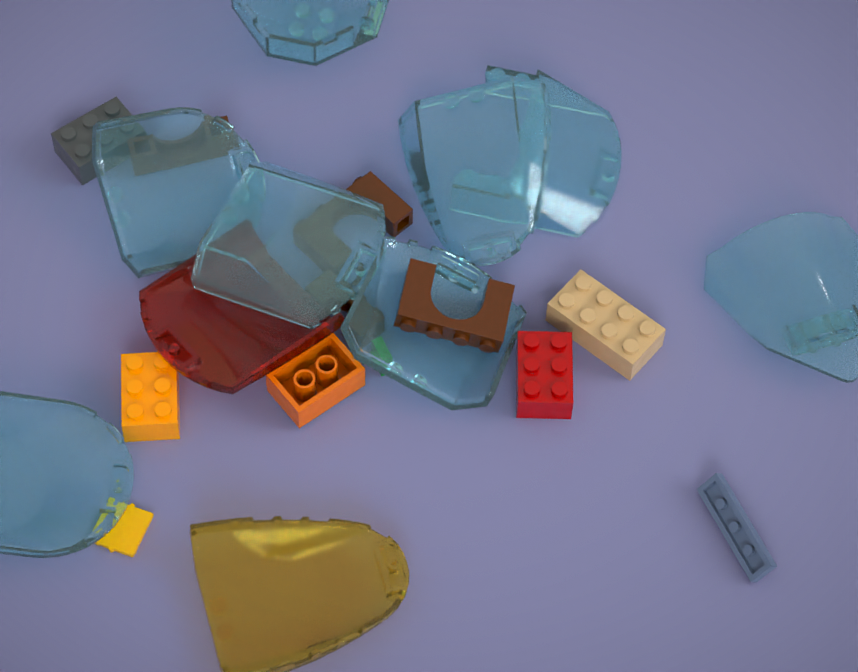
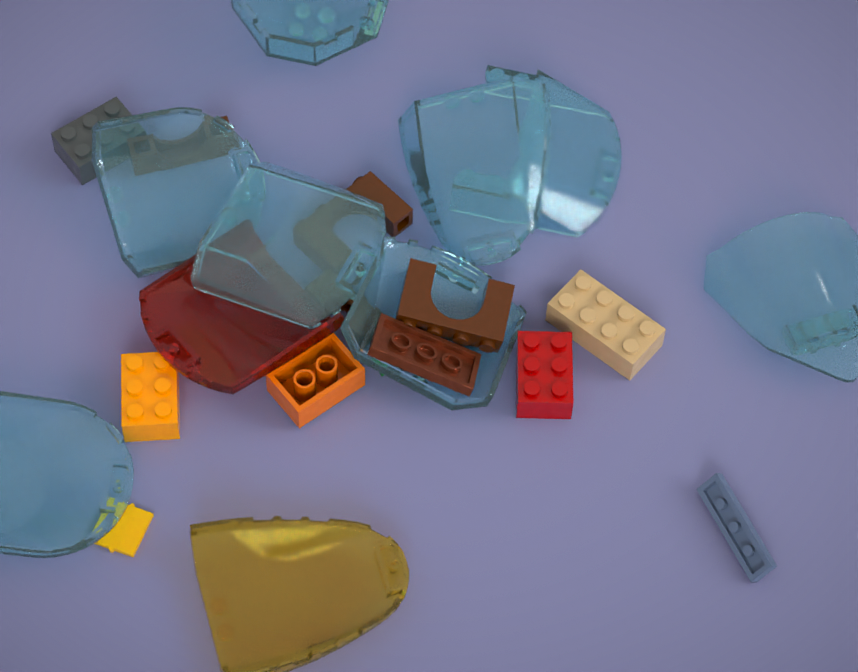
(424, 354): none -> copper plate

